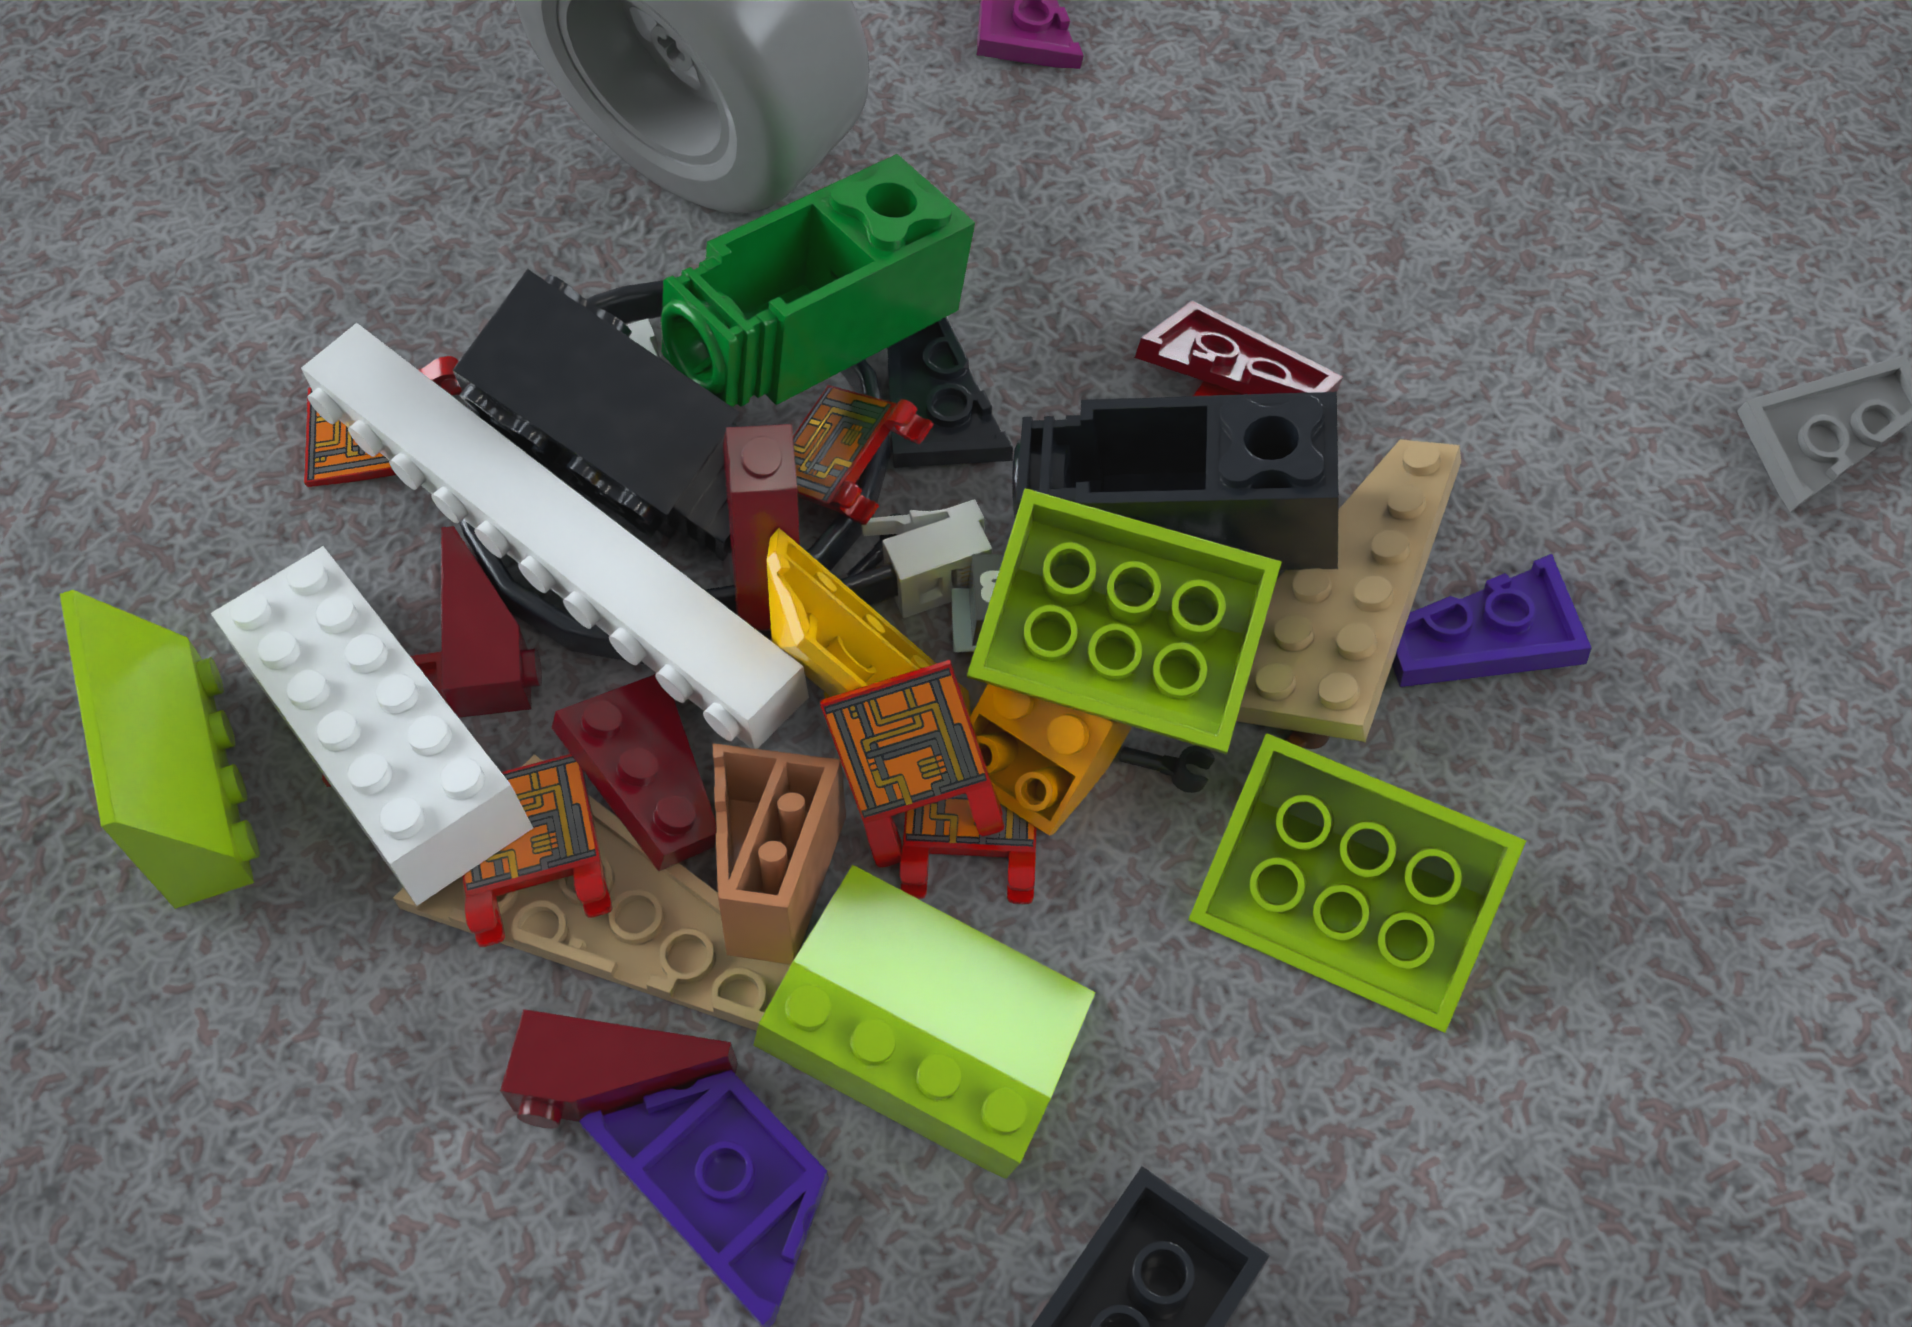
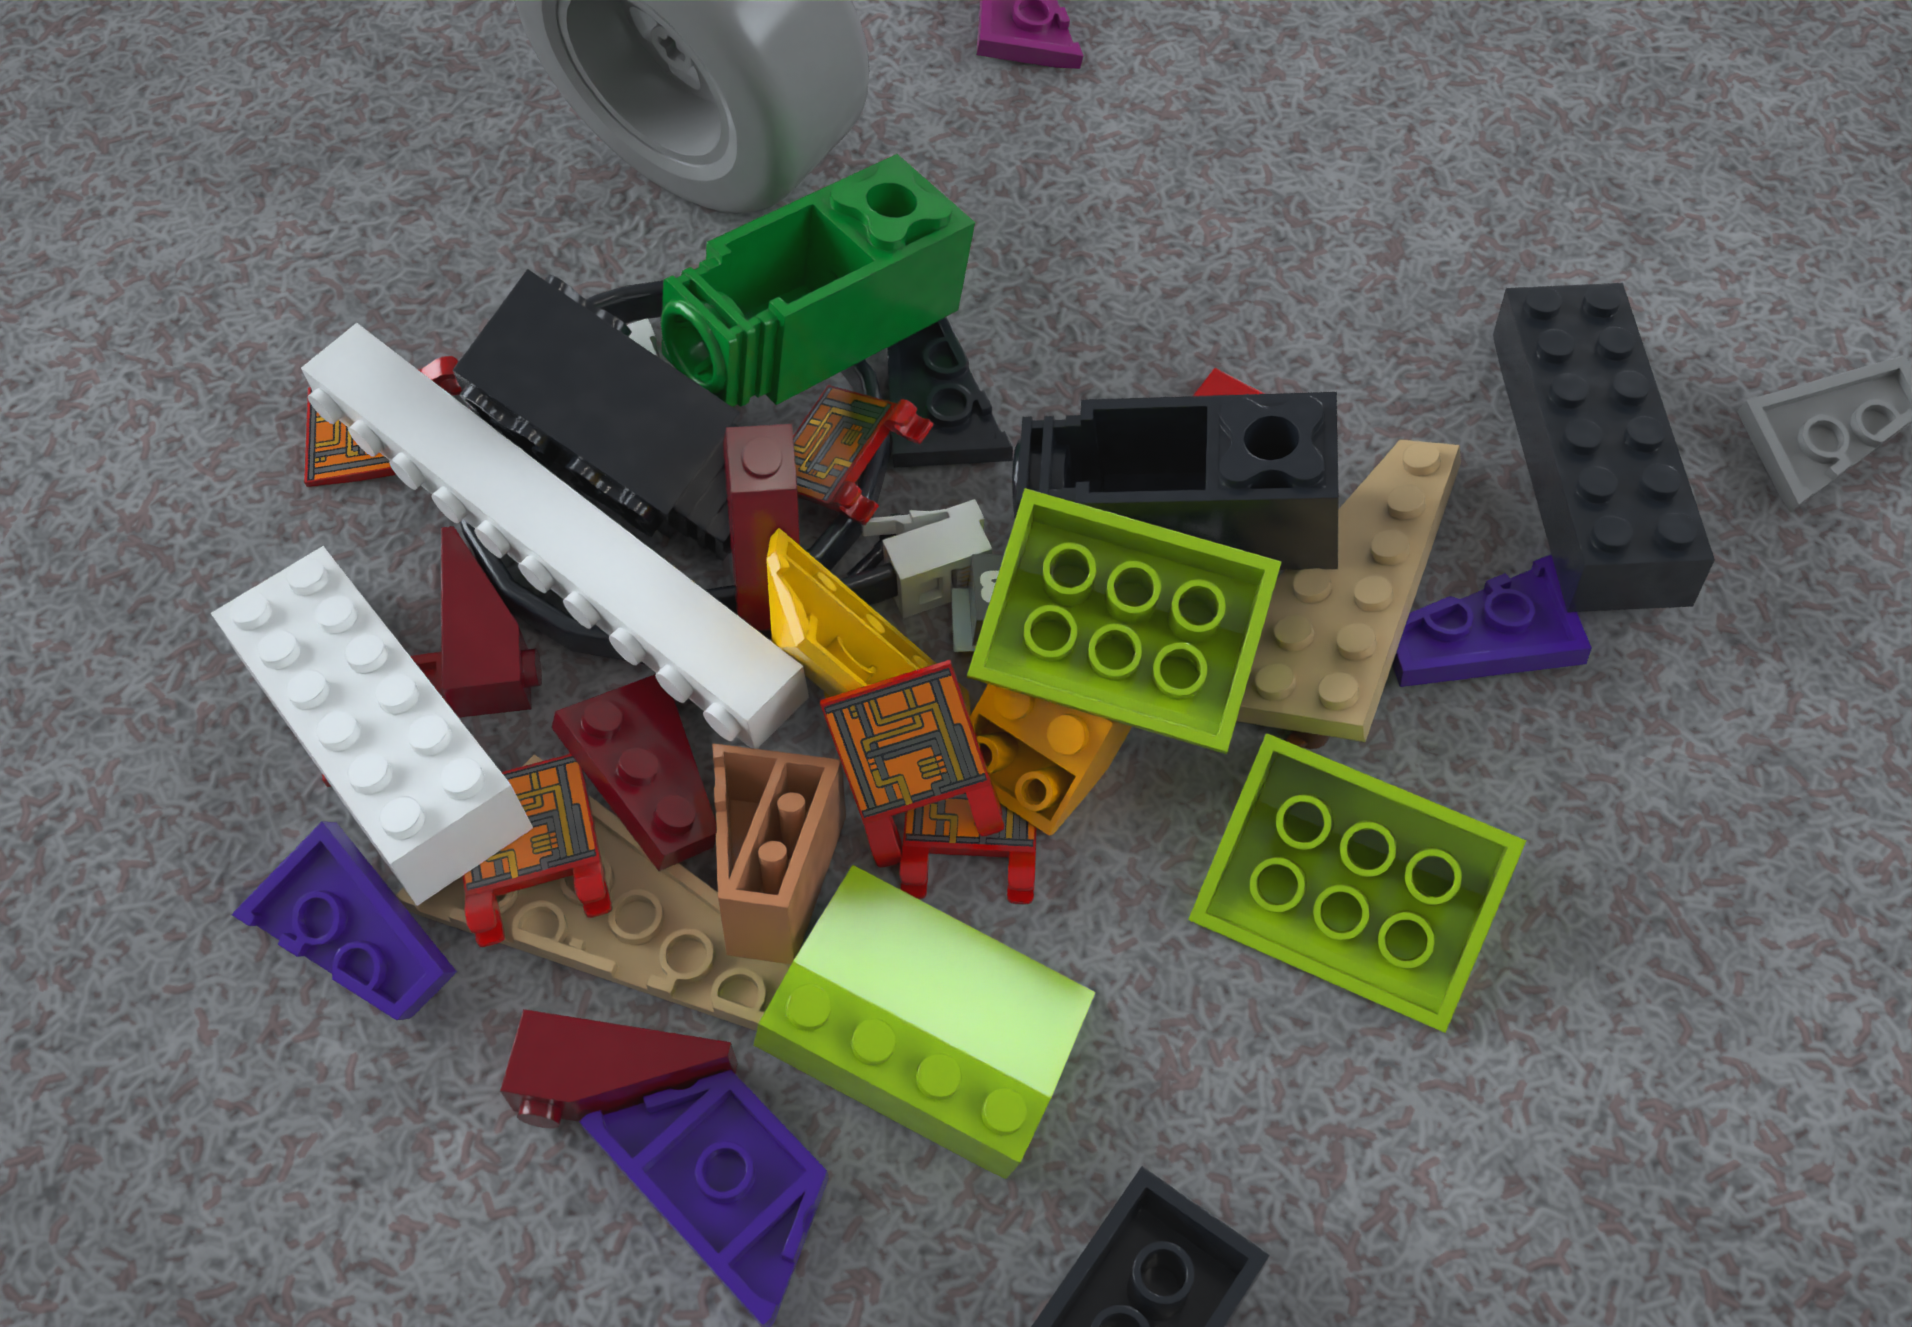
(159, 751): lime slope -> none
(347, 920): none -> dark purple wing
(1174, 766): black hand -> none
(1230, 355): dark red wing -> none
(1600, 450): none -> black brick

